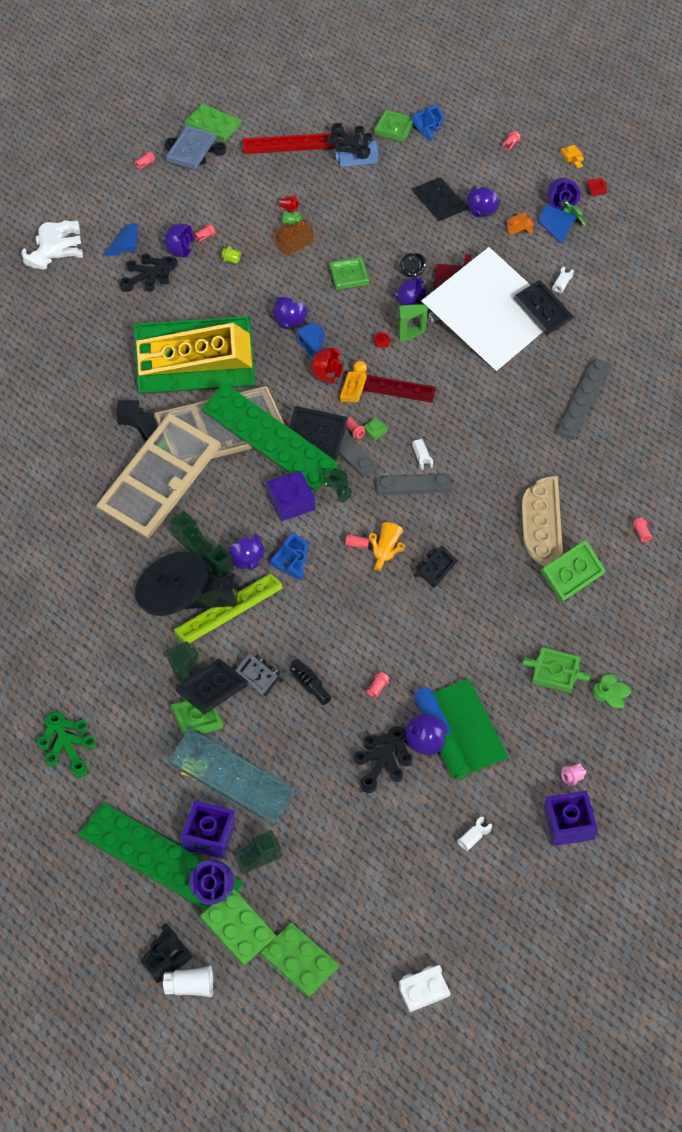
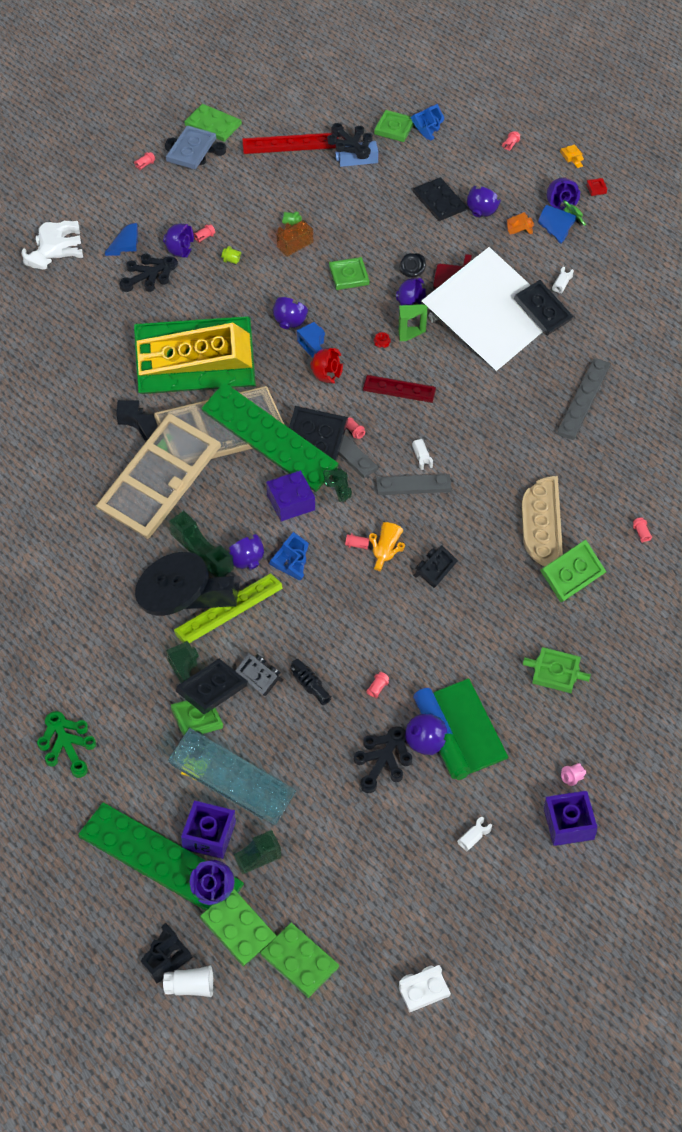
(289, 203): red hose -> none
(354, 383): light orange plate -> none
(375, 428): bright green plate -> none
(611, 691): bright green plate -> none

